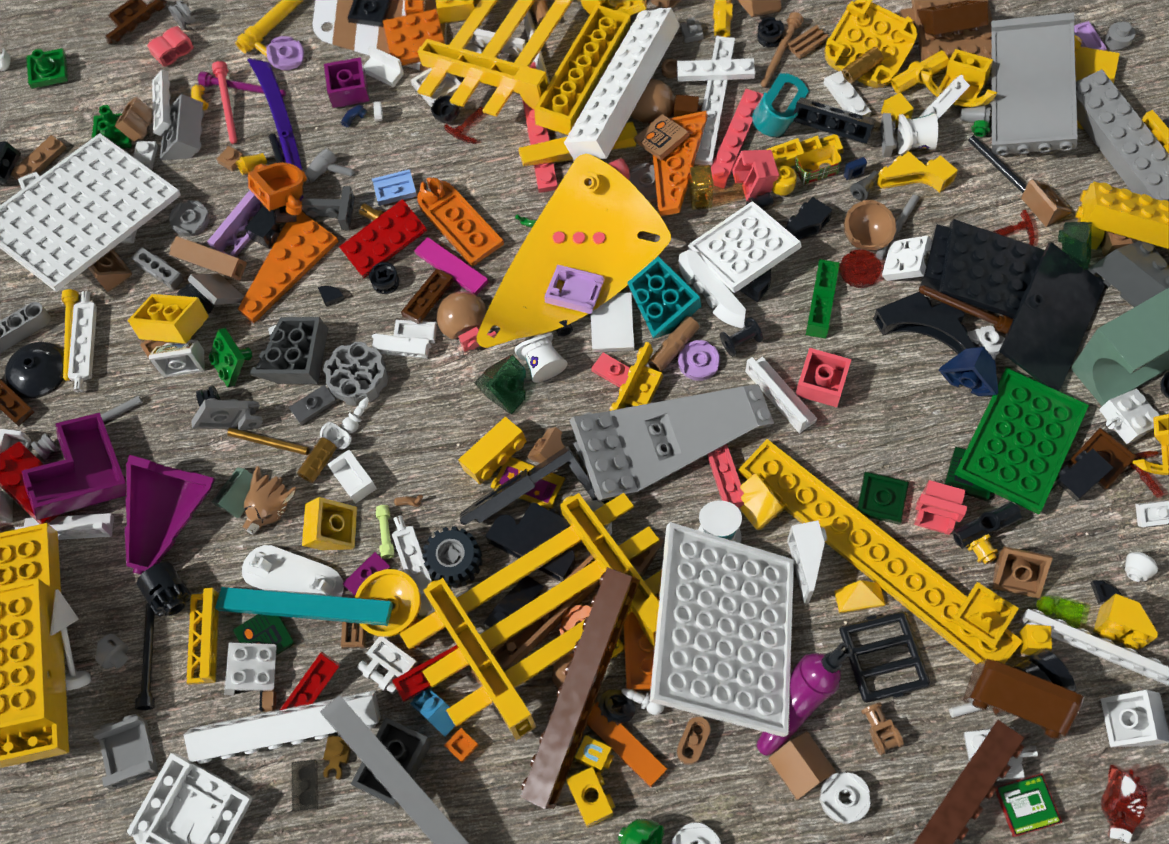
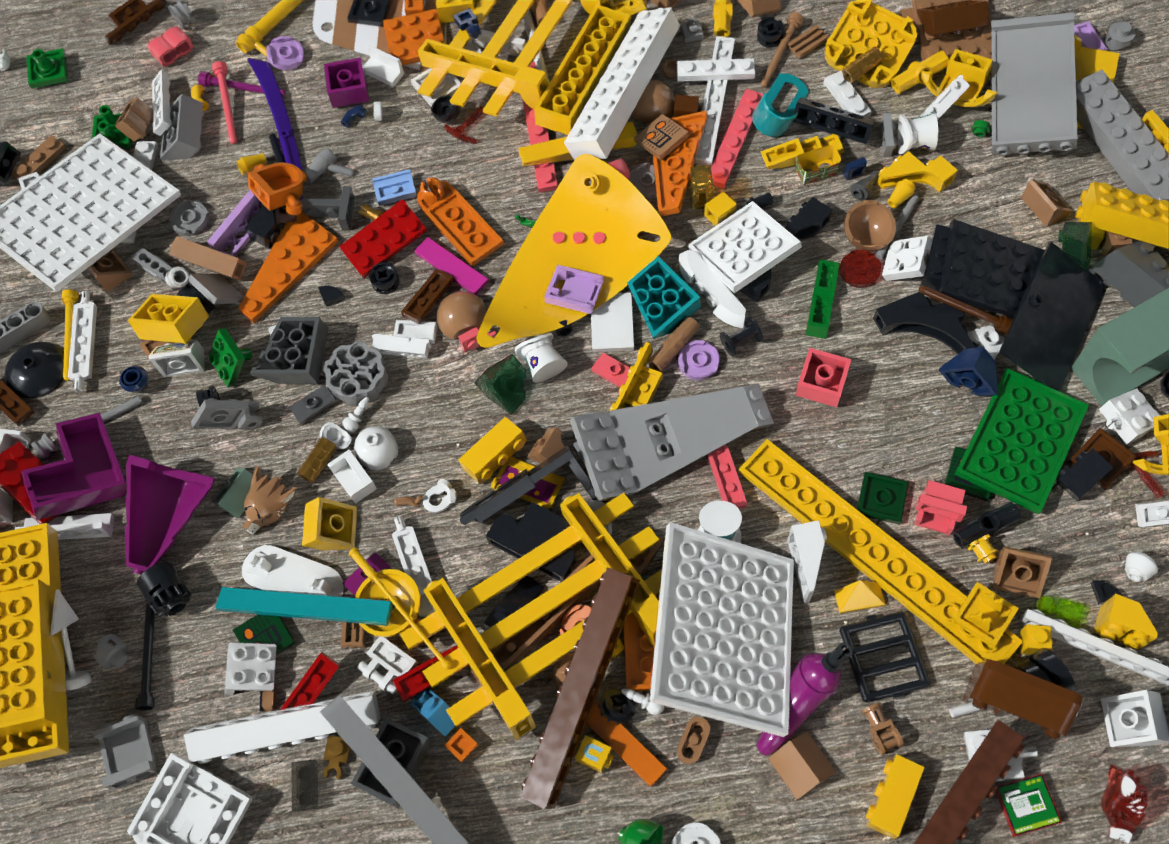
(134, 379): none -> dark blue cone
(183, 276): none -> white brick
(208, 638): yellow fence -> none
(229, 157): medium nougat plate -> none
(268, 441): pearl gold bar -> none
(371, 573): none -> yellow piece
(375, 448): none -> white cylinder
(383, 515): yellowish green bar -> none
(442, 486): none -> white piece
(452, 556): black wheel -> none
(468, 21): none -> dark blue plate
(591, 812): yellow brick -> none
(720, 208): none -> yellow brick
(756, 172): coral plate -> none
(760, 501): yellow piece -> none
(780, 394): white fence -> none
(786, 181): yellow head -> none
(859, 797): white plate -> none
(894, 796): none -> yellow brick
(897, 105): yellow brick -> none
(902, 191): none -> yellow cone
(975, 113): light grey cone -> none
(997, 163): black bar -> none
(1025, 224): clear red piece -> none

